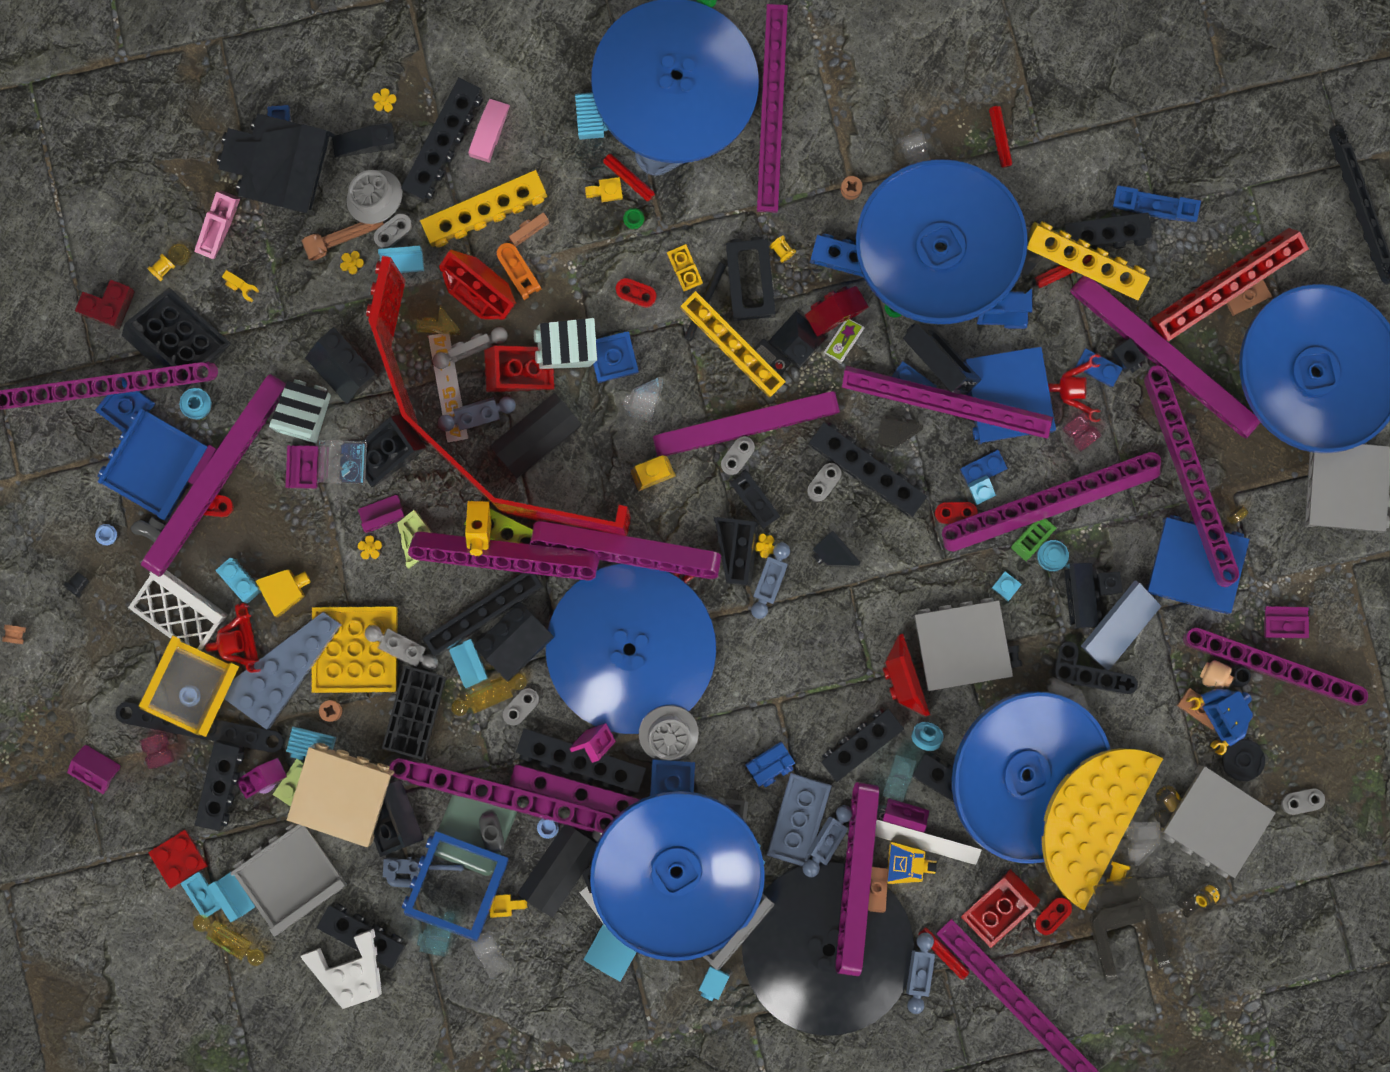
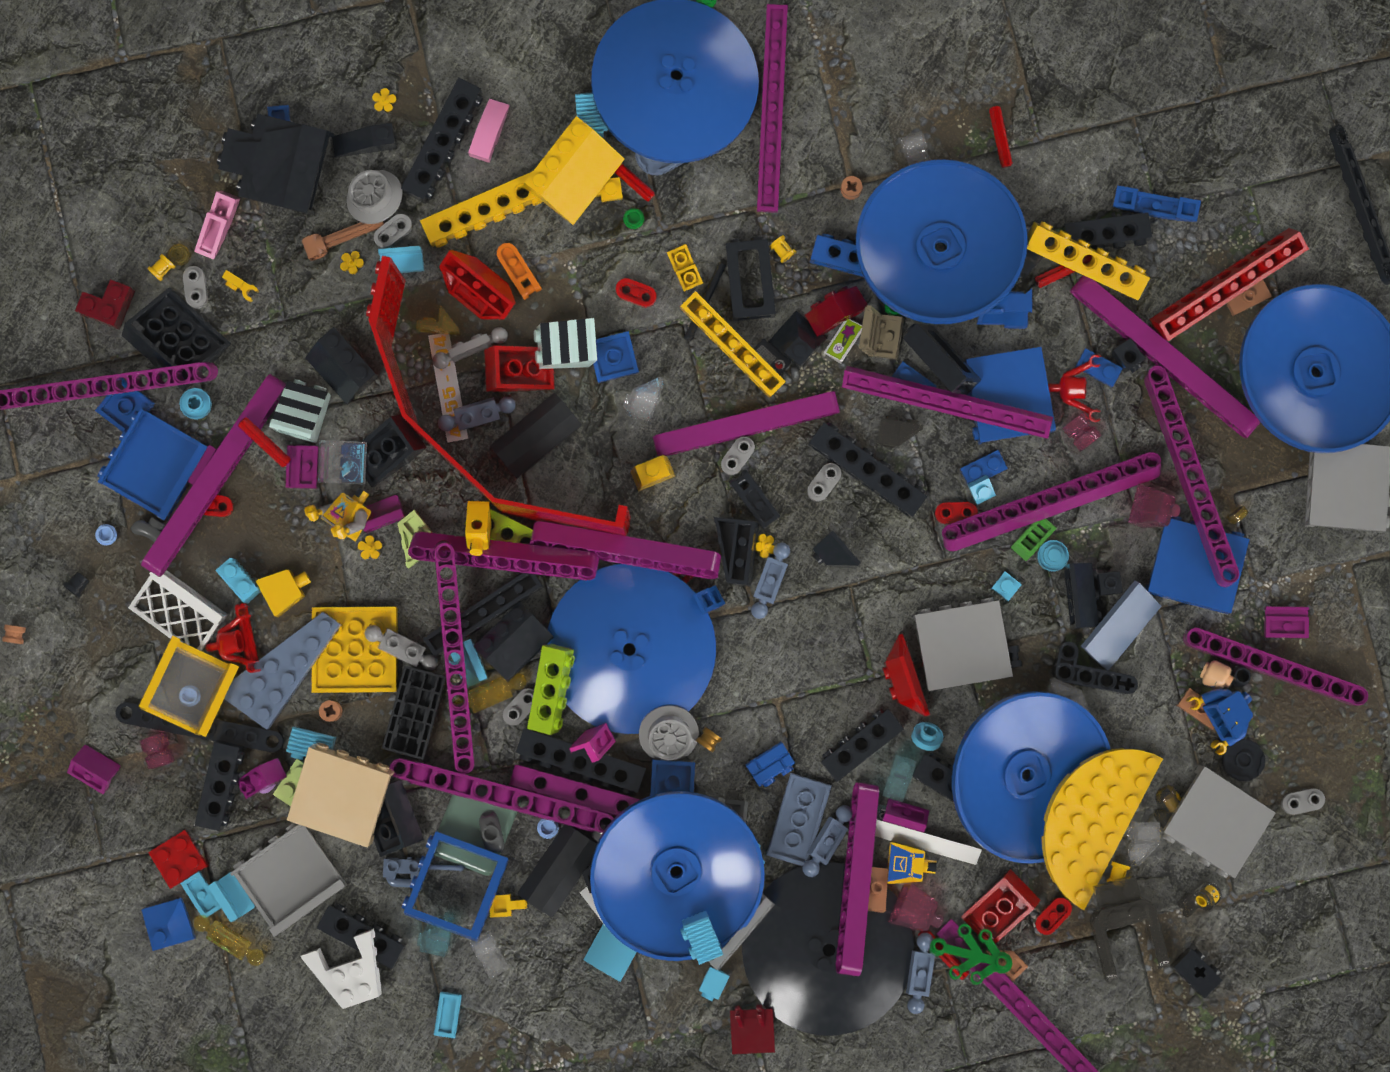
(168, 924): none -> blue plate
(195, 286): none -> light grey plate
(264, 442): none -> red axle
(345, 514): none -> torso
(447, 1014): none -> medium azure tile
(457, 667): none -> magenta beam
(528, 229): nougat plate -> none
(546, 676): none -> lime brick
(574, 171): none -> yellow slope
(702, 938): none -> medium azure brick
(708, 739): none -> pearl gold wheel
(709, 599): none -> blue slope
(752, 1030): none -> dark red plate
(881, 334): none -> dark tan plate
(915, 910): none -> clear pink torso
(974, 955): none -> green plant
(1018, 965): none -> nougat tile
(1152, 508): none -> clear pink torso
(1185, 966): none -> black brick

